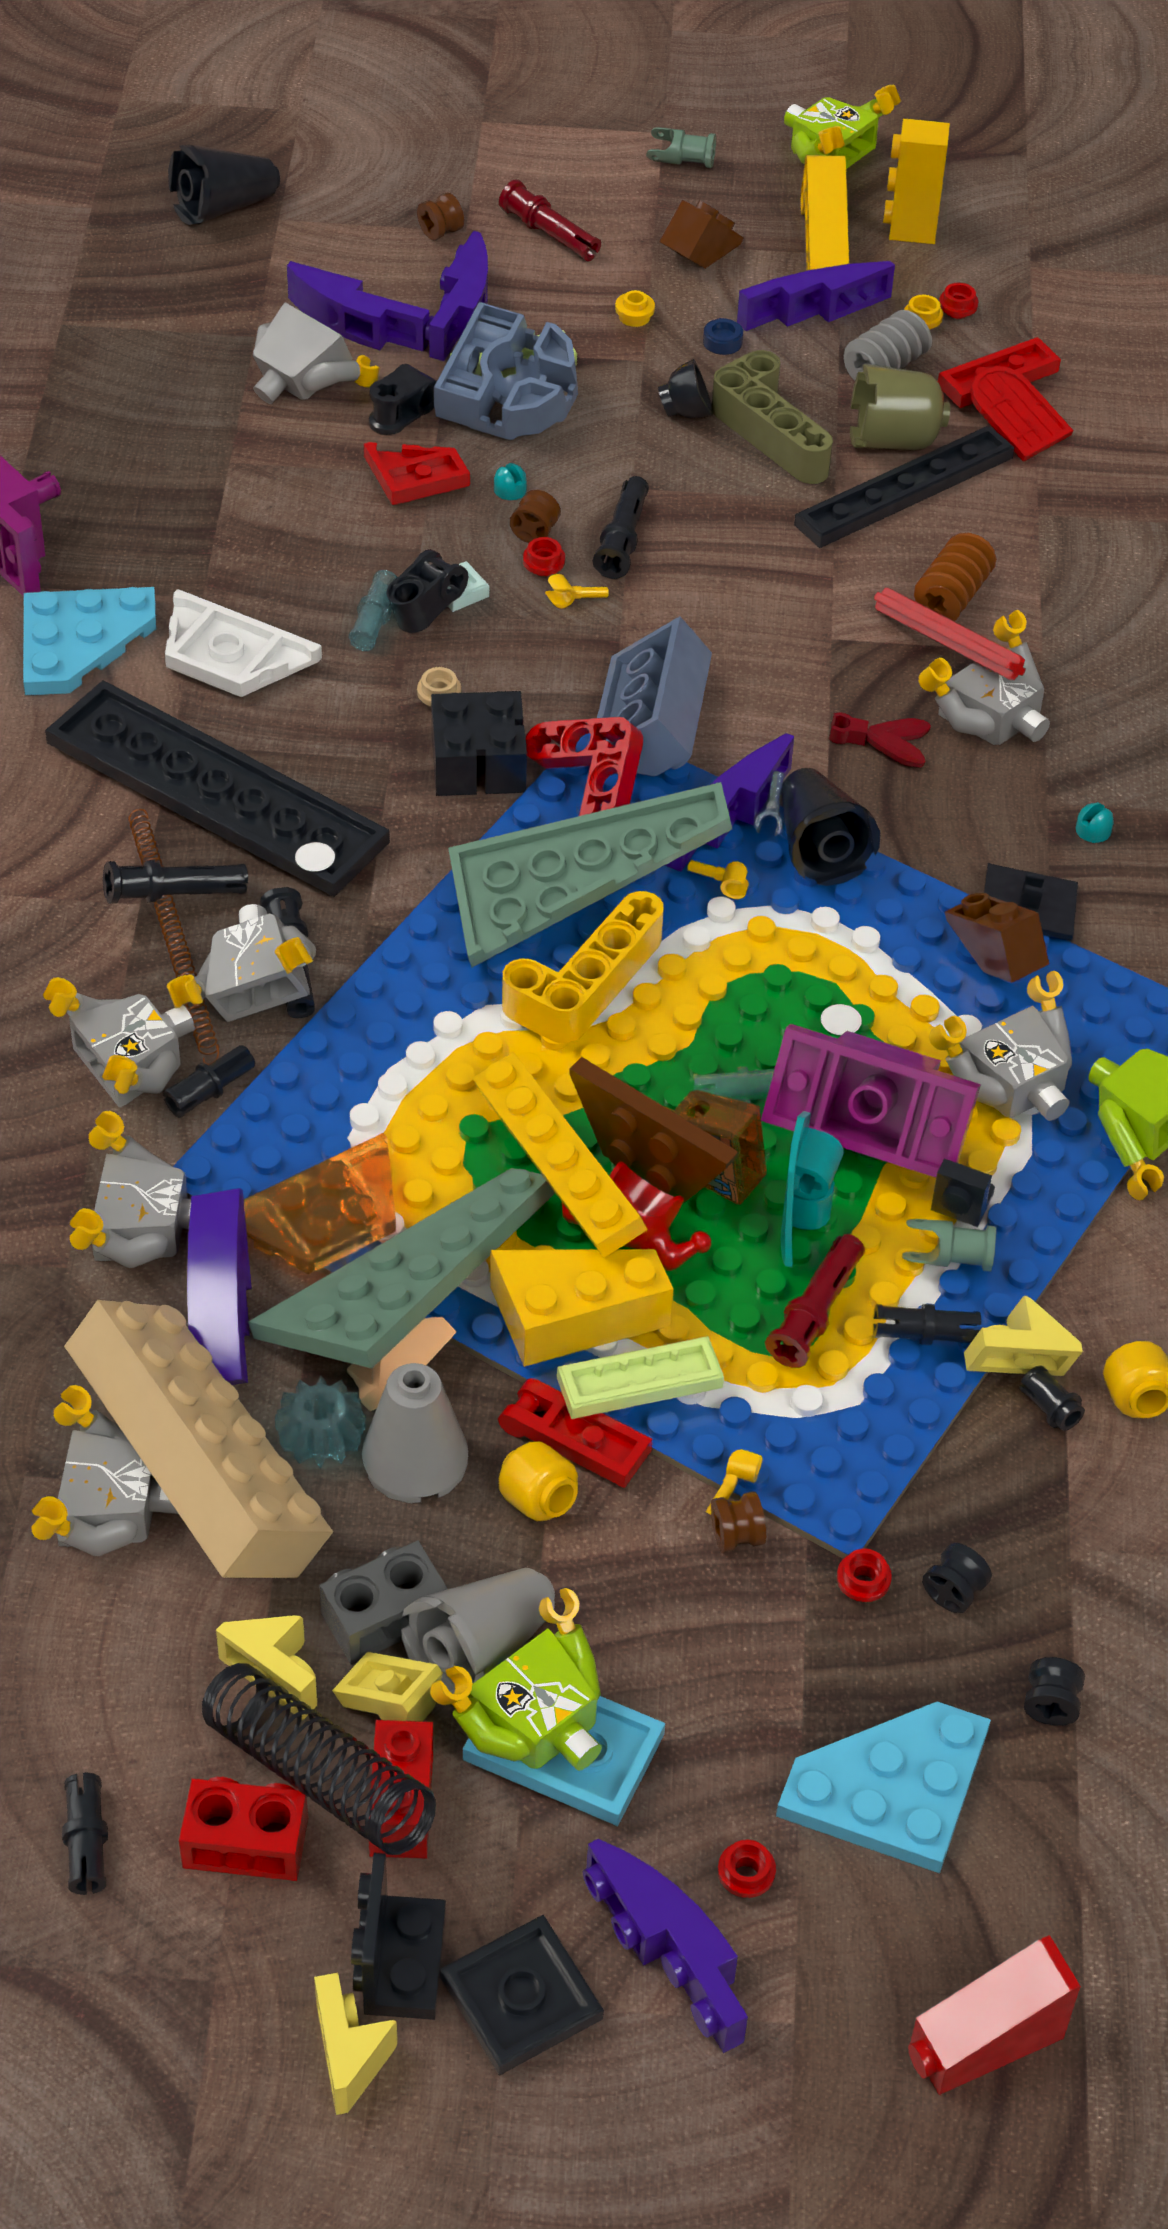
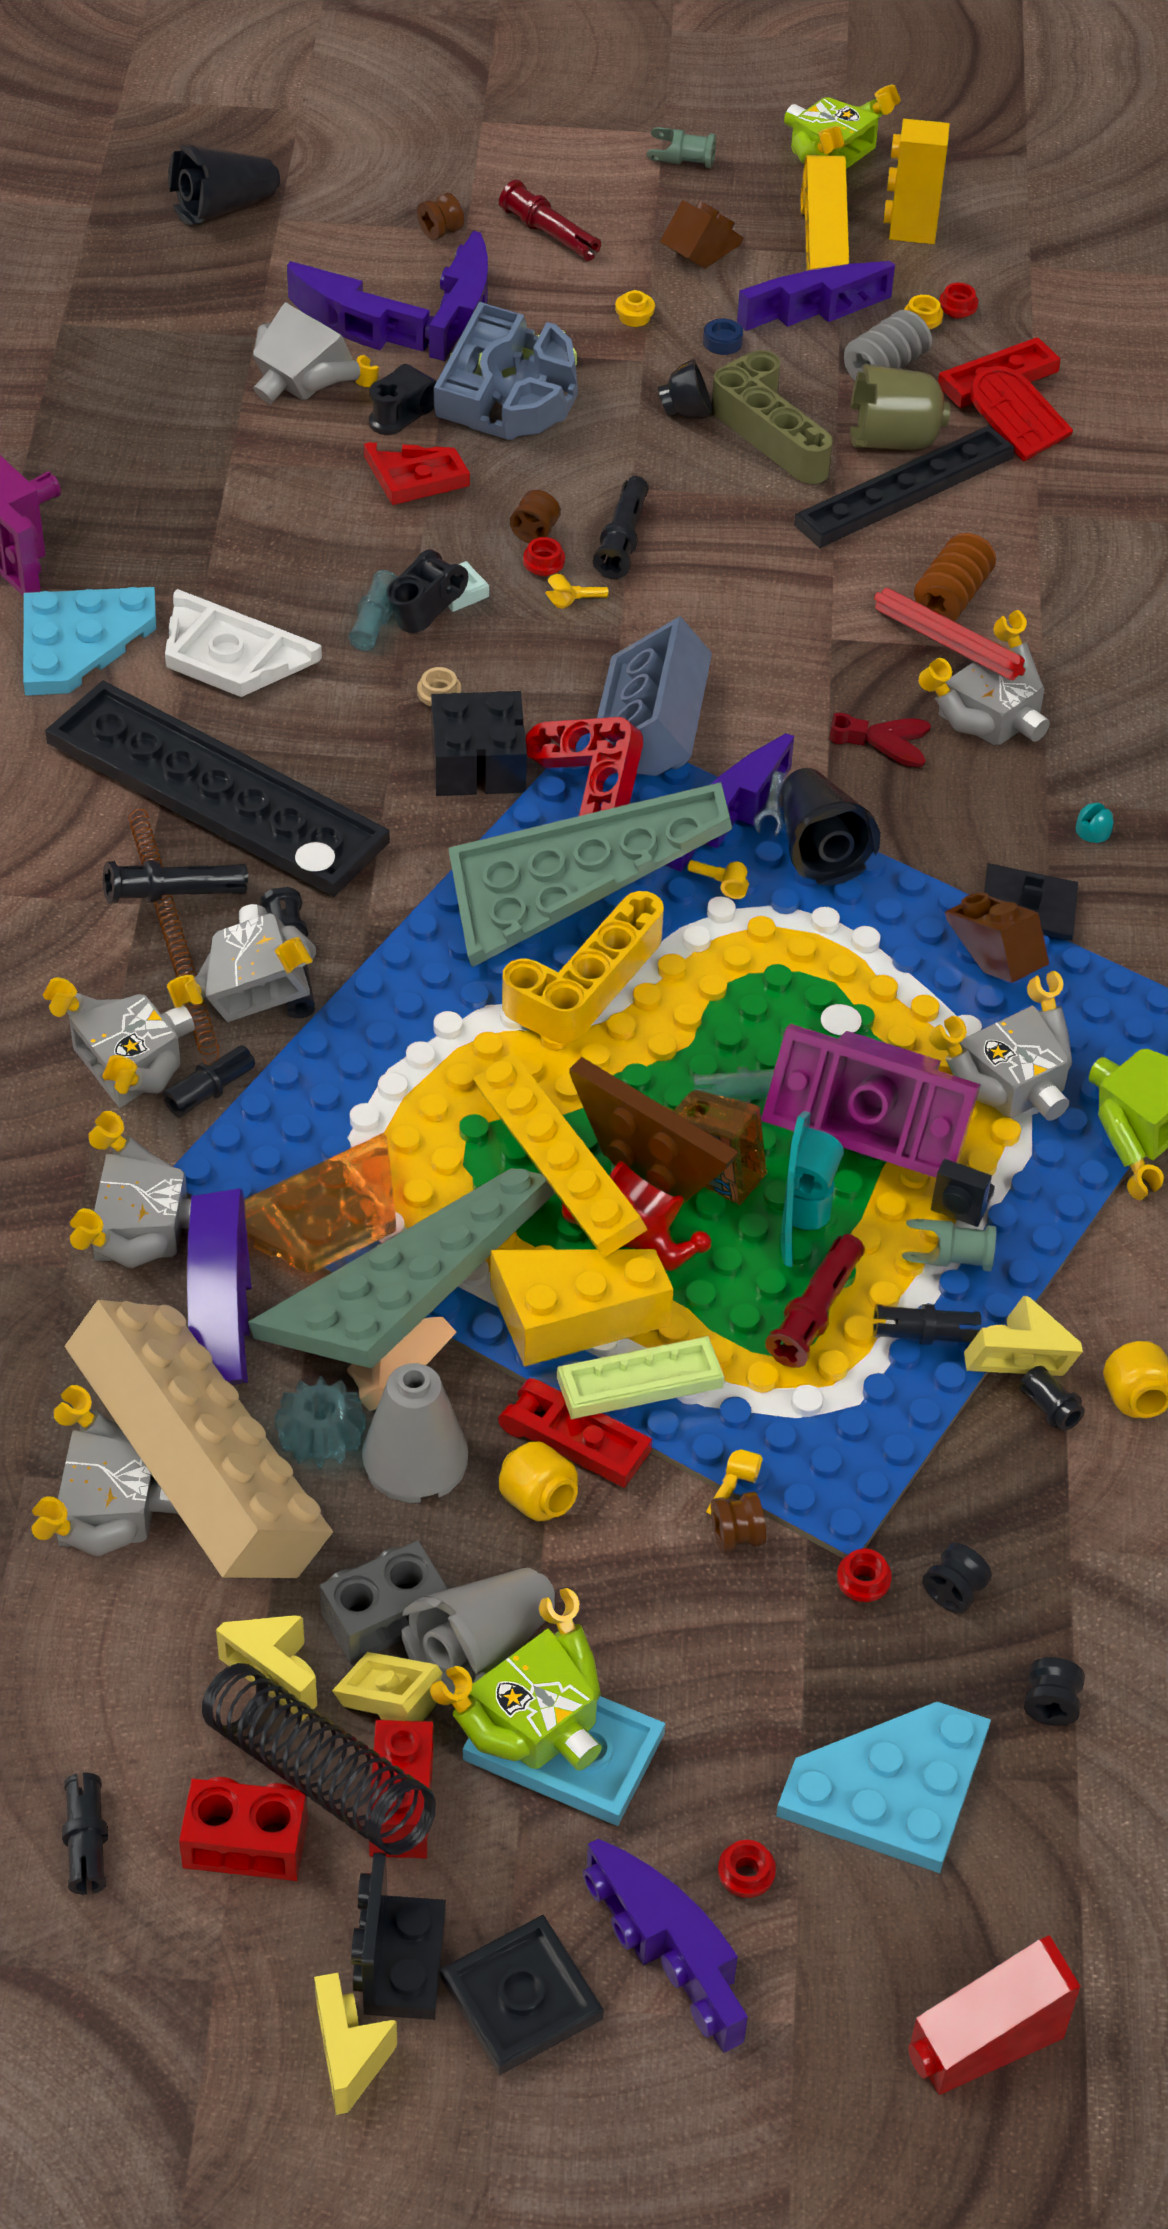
(505, 482): teal hinge -> none

